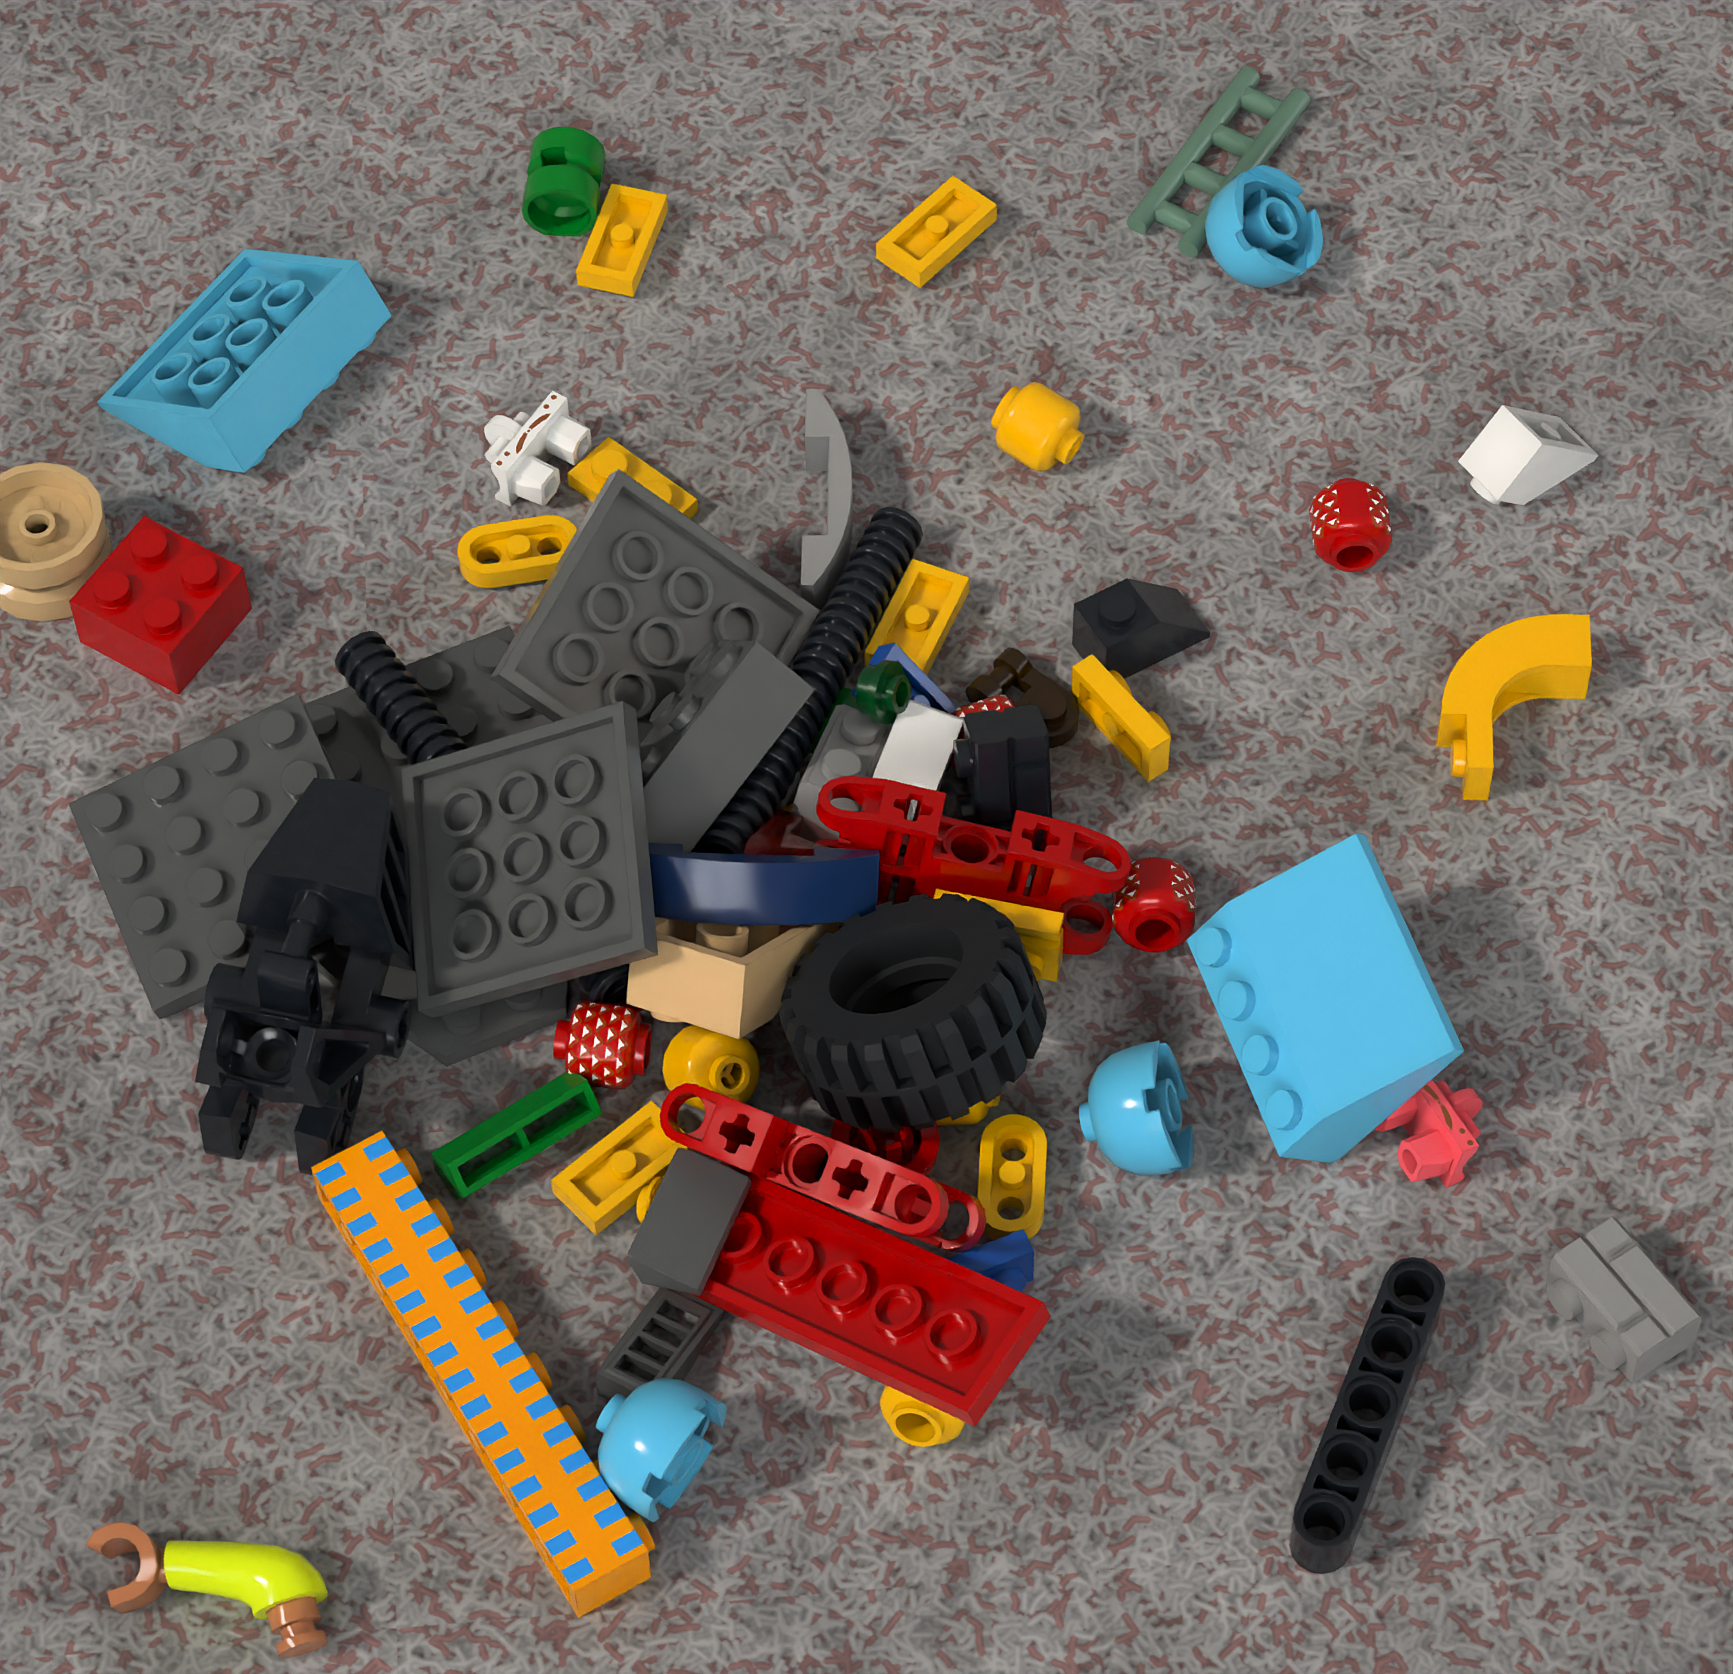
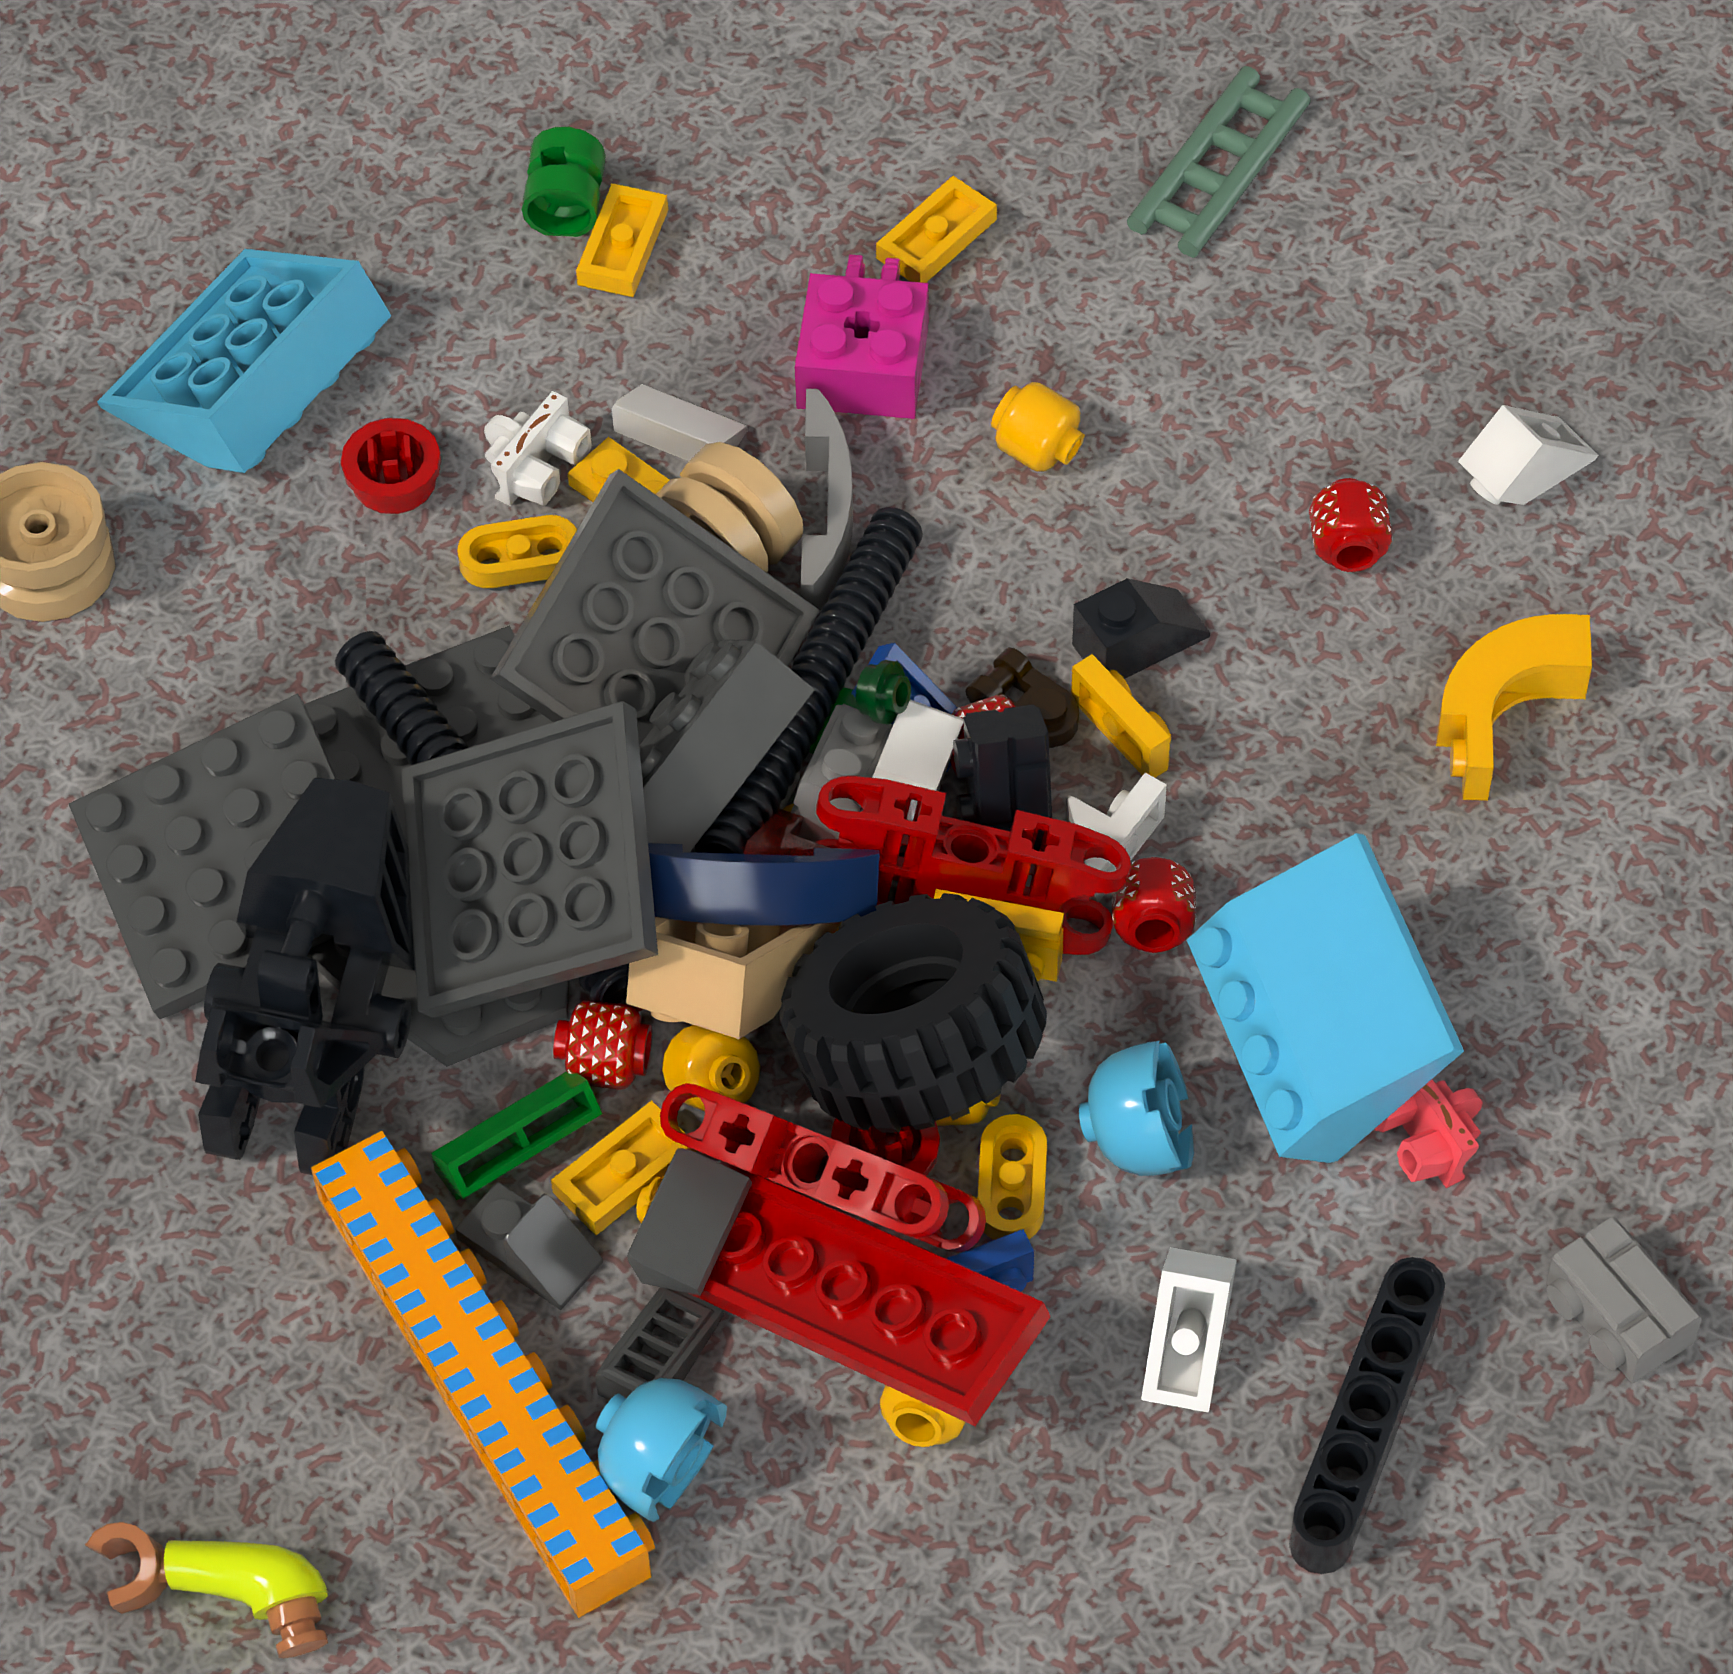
(161, 605): red brick -> none
(391, 465): none -> red piece
(530, 1243): none -> dark grey slope
(672, 423): none -> white slope
(737, 503): none -> tan wheel
(863, 341): none -> dark pink hinge
(921, 613): yellow plate -> none
(1128, 820): none -> white slope
(1188, 1329): none -> white slope
(1262, 228): medium azure cylinder -> none

